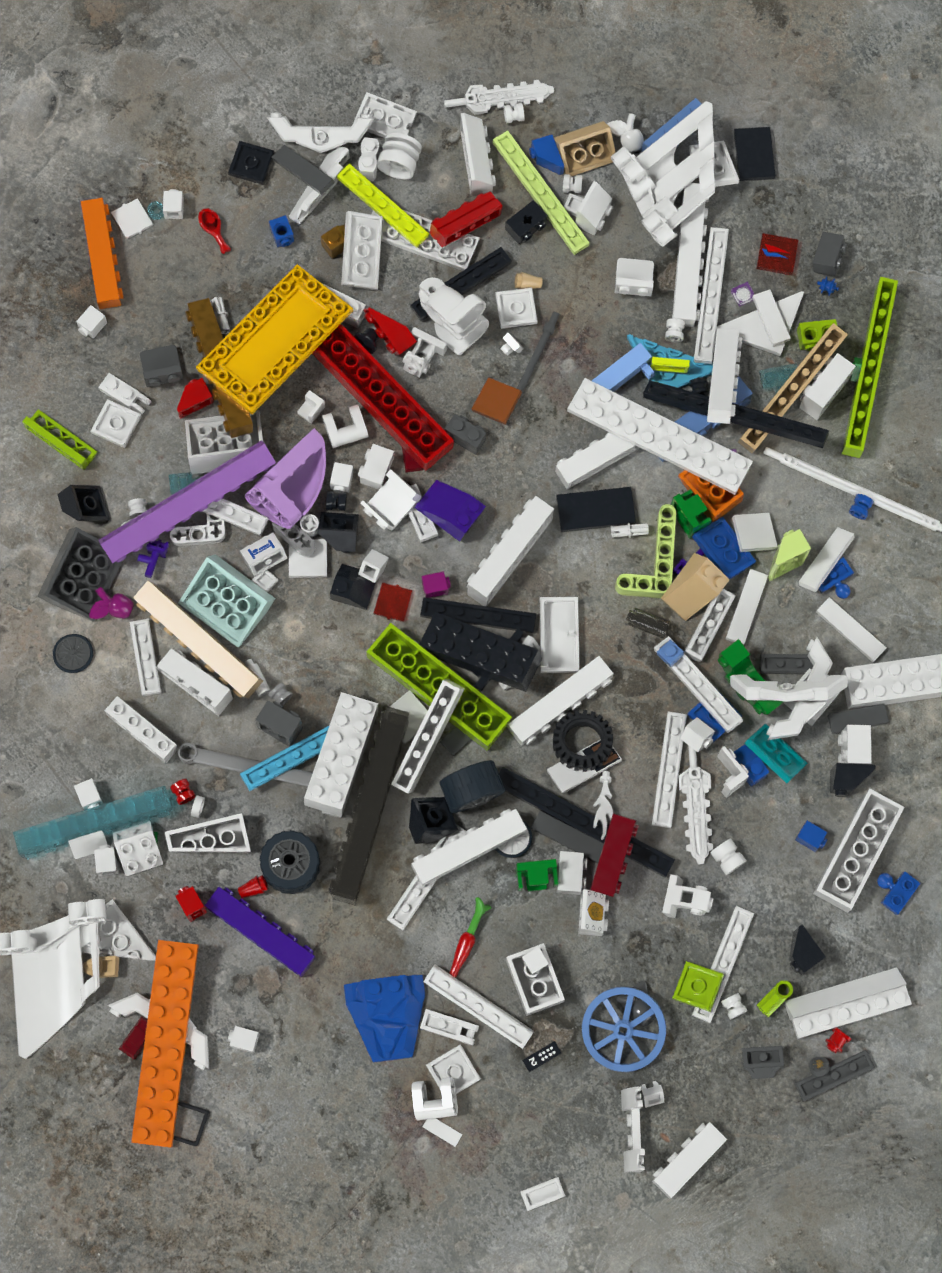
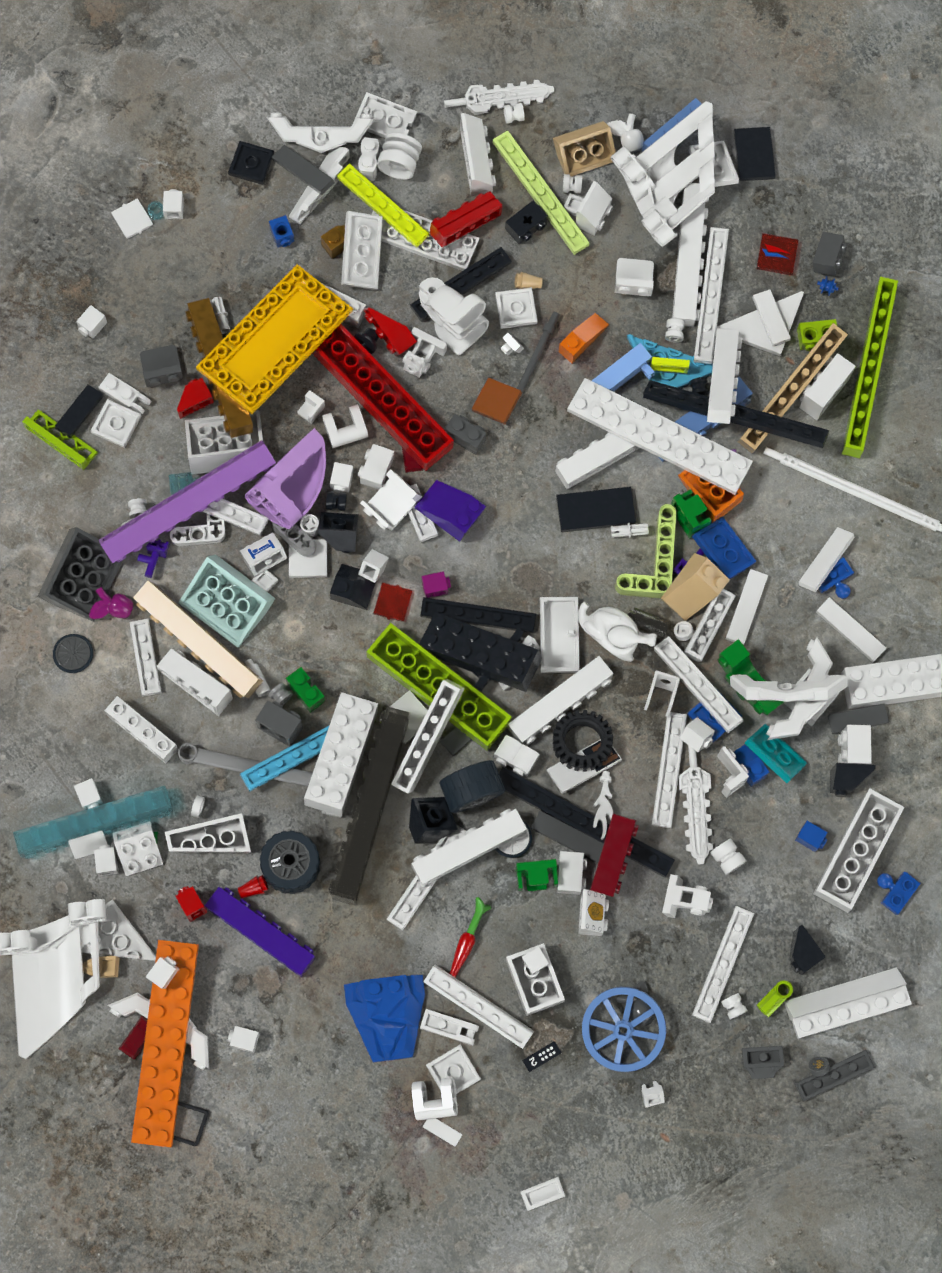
(79, 411): none -> black tile
(84, 503): black slope -> none
(101, 253): orange brick -> none
(163, 972): none -> white brick
(182, 791): red wheel -> none
(211, 223): red piece -> none
(300, 685): none -> green brick
(509, 551): white brick -> none
(516, 756): none -> white brick
(547, 154): blue slope -> none
(582, 337): none -> orange slope
(614, 631): none -> white piece
(632, 1102): white wedge -> none
(670, 653): medium blue plate -> none
(672, 686): none -> white piece
(683, 631): none -> white tile
(688, 1160): white brick -> none
(698, 986): lime tile -> none
(743, 293): clear tile -> none
(754, 532): white tile -> none
(776, 376): clear light blue plate -> none
(784, 663): dark grey tile -> none
(790, 554): yellowish green slope -> none
(837, 1040): red brick -> none
(858, 363): green tile -> none
(861, 506): blue wheel -> none

